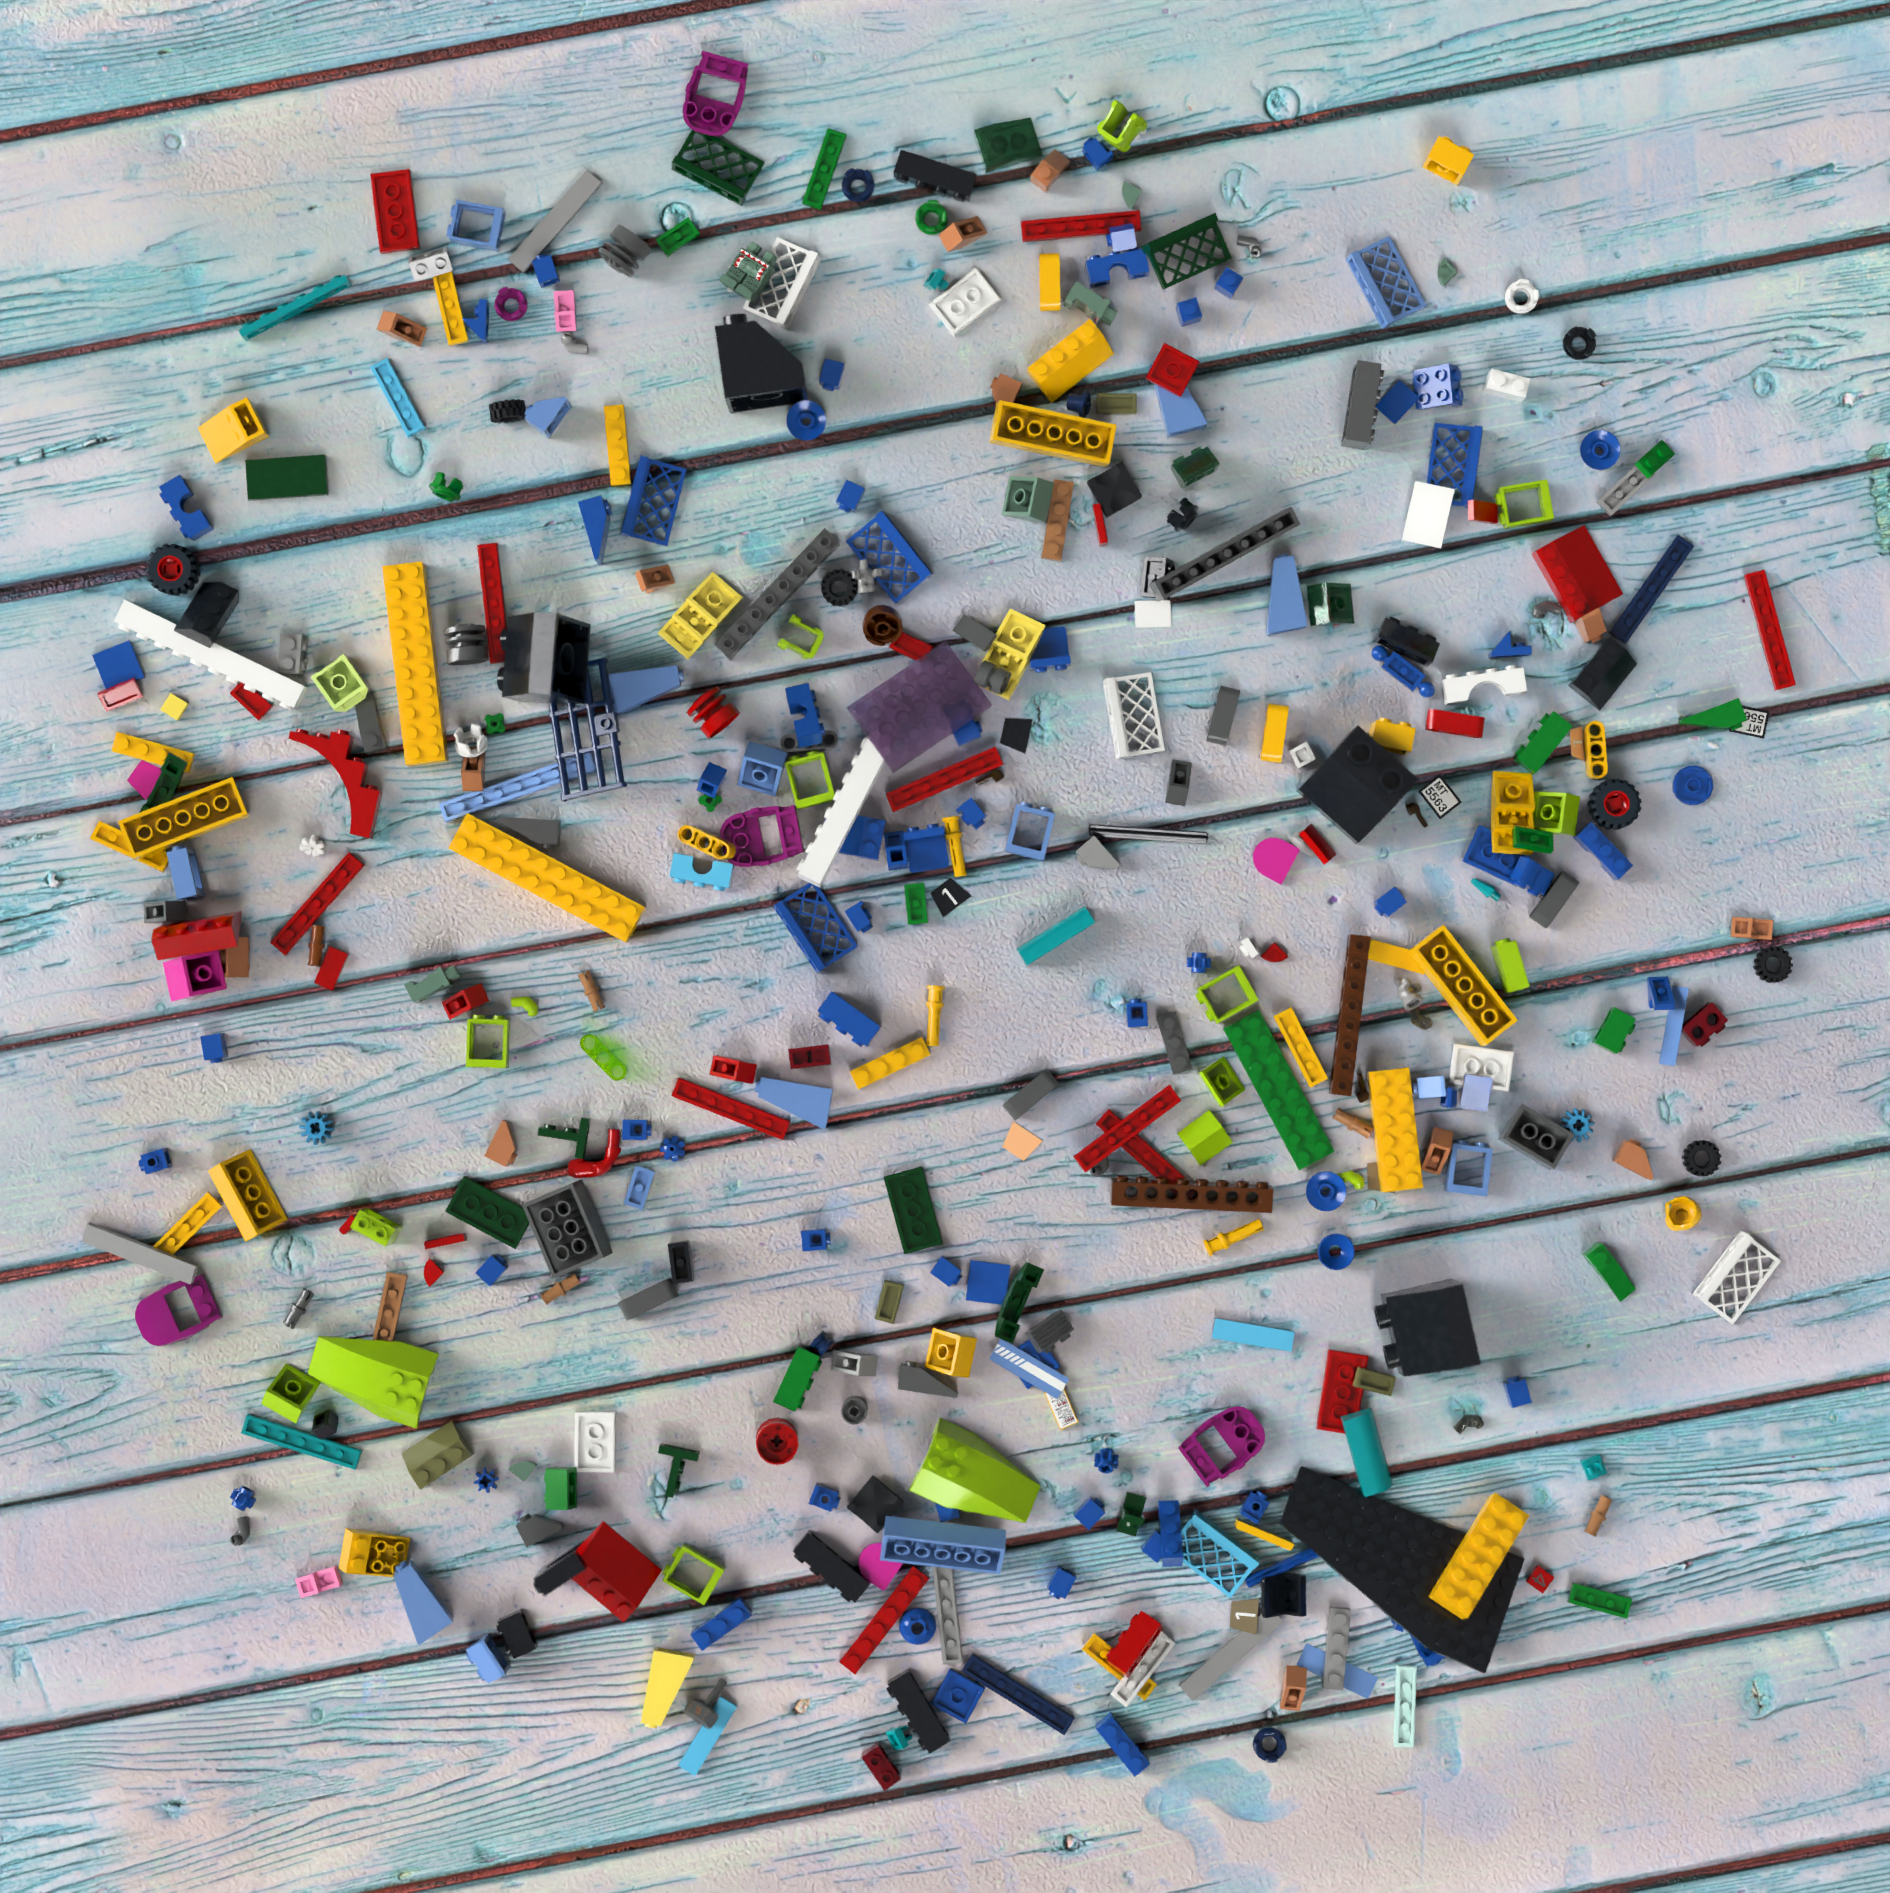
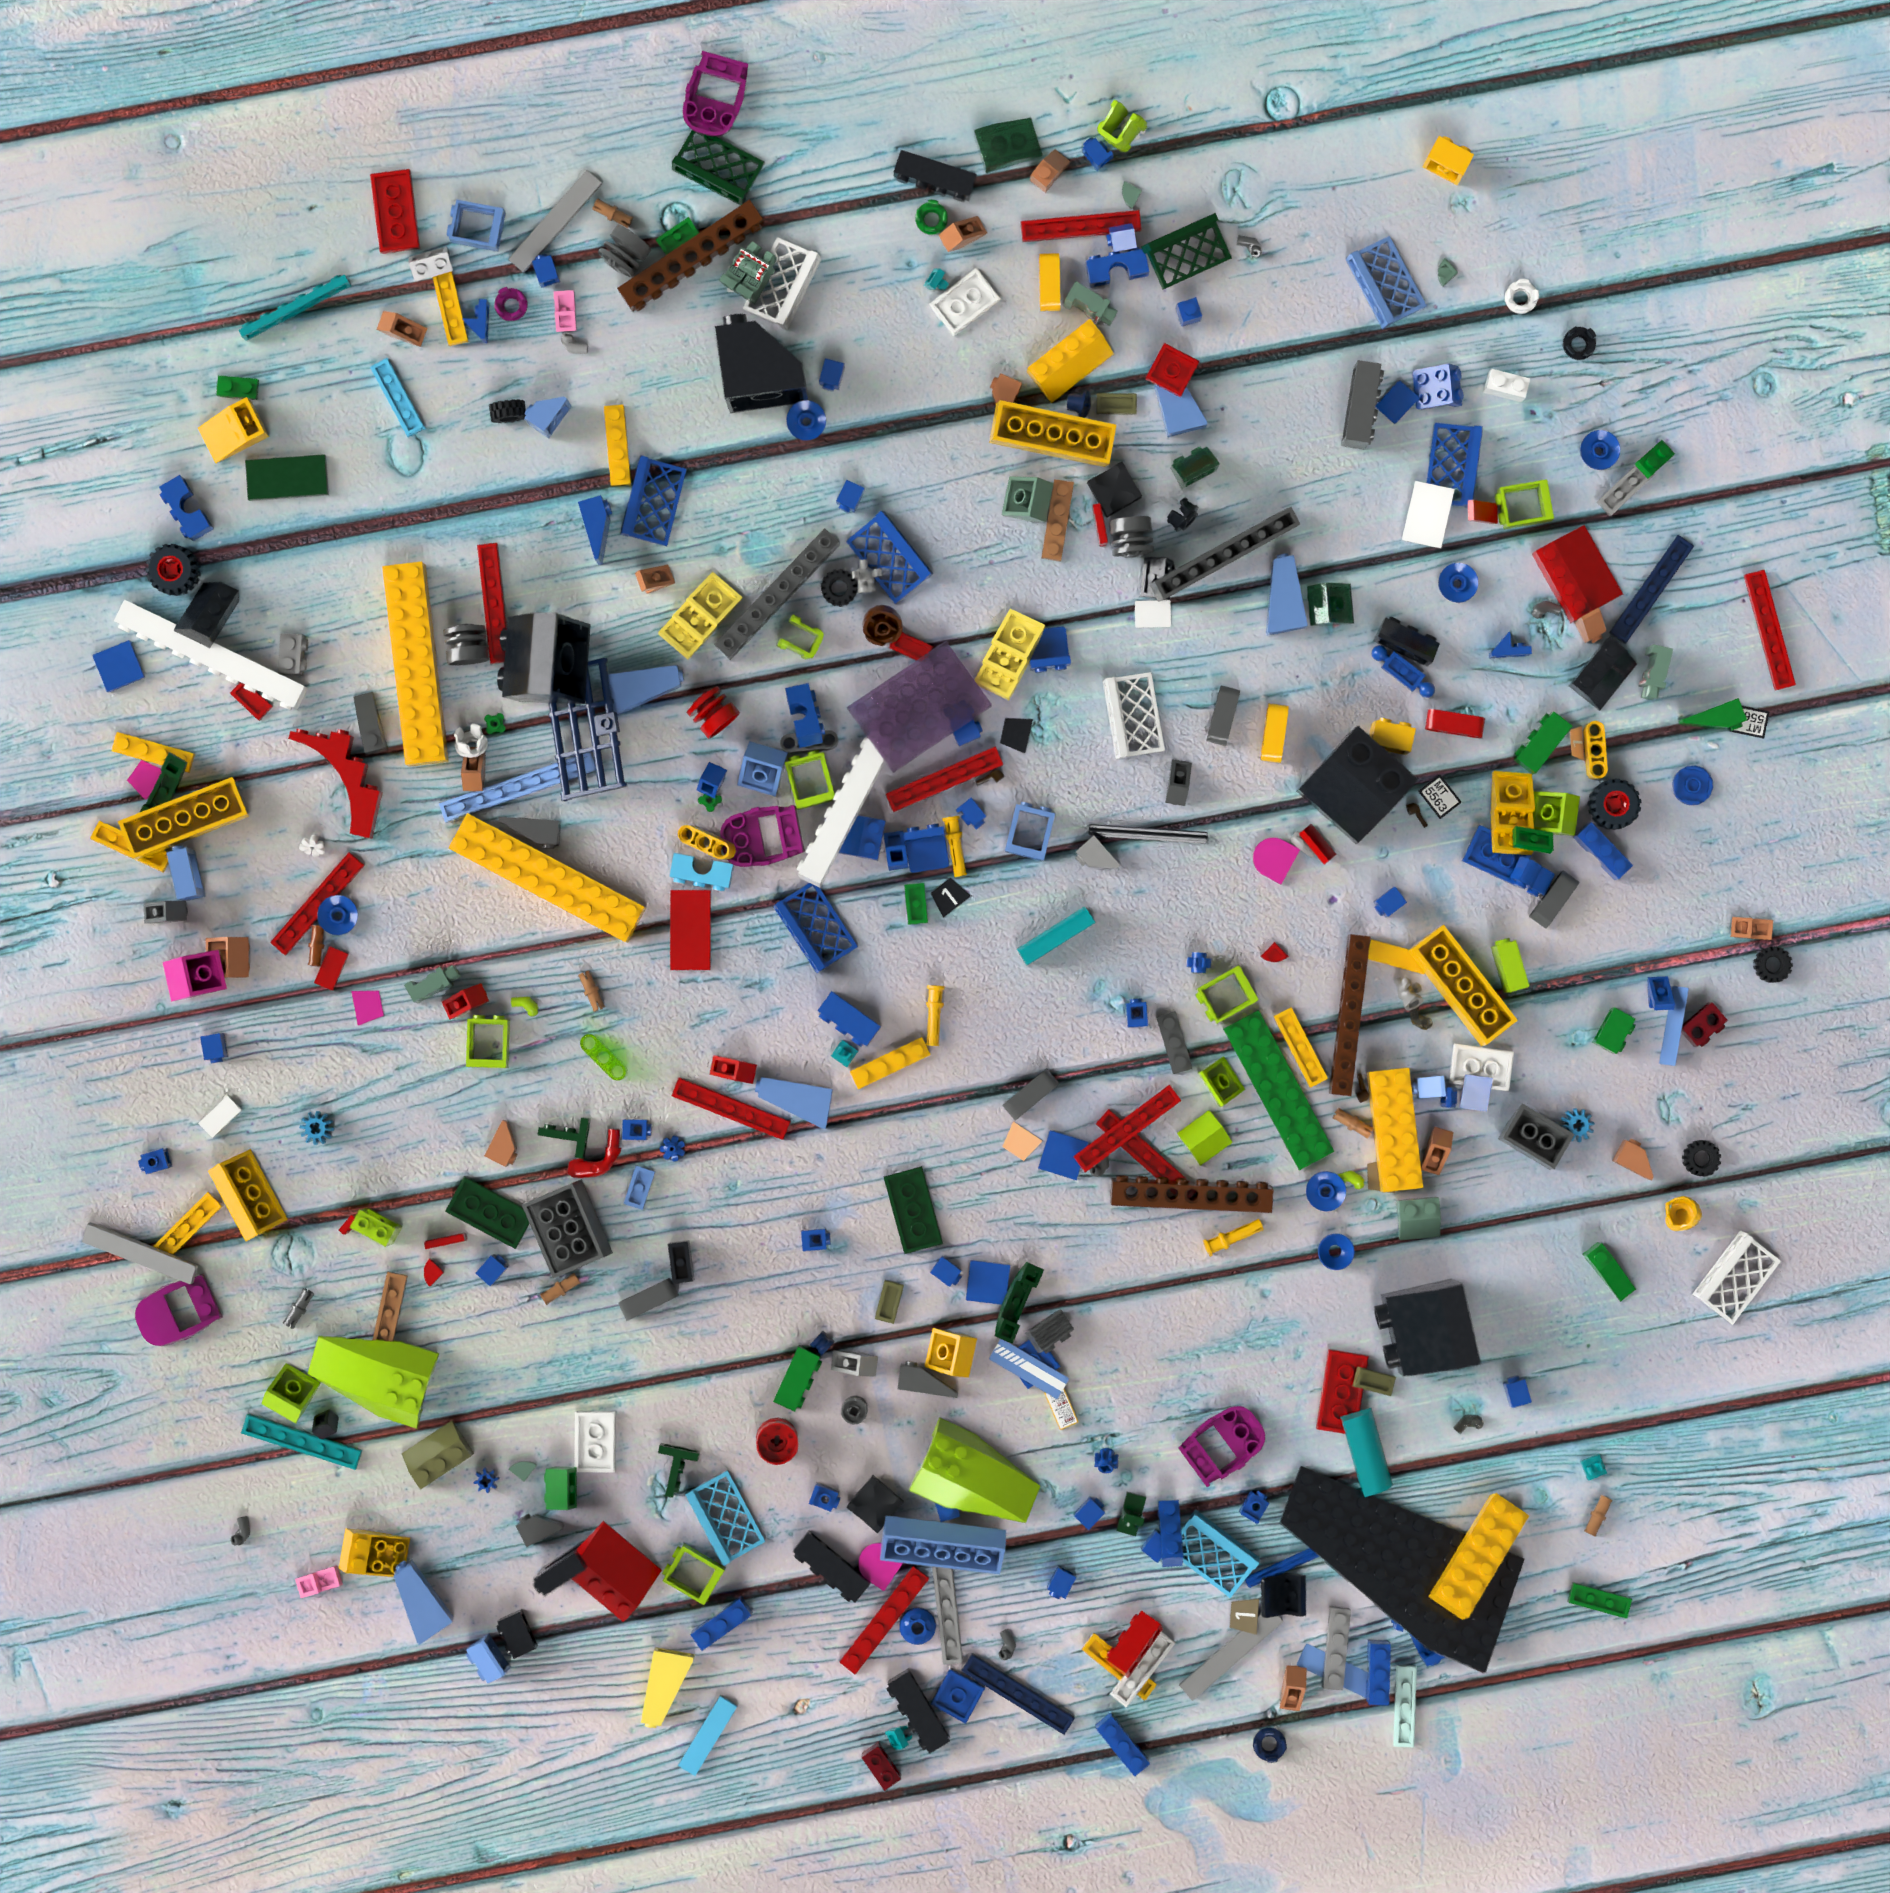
(120, 694): tile -> none
(174, 706): light yellow tile -> none
(197, 935): red slope -> none
(220, 1116): none -> white tile
(237, 387): none -> green plate
(243, 1498): blue gear -> none
(327, 912): none -> blue dish
(341, 684): yellowish green slope -> none
(367, 1006): none -> dark pink sticker
(449, 494): green piece -> none
(612, 213): none -> medium nougat pin
(690, 929): none -> red tile
(701, 1712): dark grey piece -> none
(709, 1526): none -> medium azure fence
(745, 212): none -> reddish brown brick
(809, 1056): dark red brick -> none
(824, 169): green tile -> none
(844, 1053): none -> teal tile
(858, 174): dark blue piece -> none
(859, 917): blue brick -> none
(974, 633): dark grey slope -> none
(991, 677): dark grey wheel -> none
(1008, 1646): none -> dark grey arm
(1059, 1154): none -> blue tile
(1131, 534): none -> dark grey wheel
(1228, 283): blue brick -> none
(1247, 948): white plate -> none
(1253, 1334): medium azure tile -> none
(1264, 1534): yellow tile -> none
(1302, 755): white plate -> none
(1379, 1672): none -> blue arch
(1418, 1218): none -> sand green slope
(1463, 1145): medium blue window -> none
(1467, 578): none -> blue dish
(1487, 889): teal bar -> none
(1509, 681): white arch -> none
(1539, 1579): red tile -> none
(1656, 671): none -> sand green hips

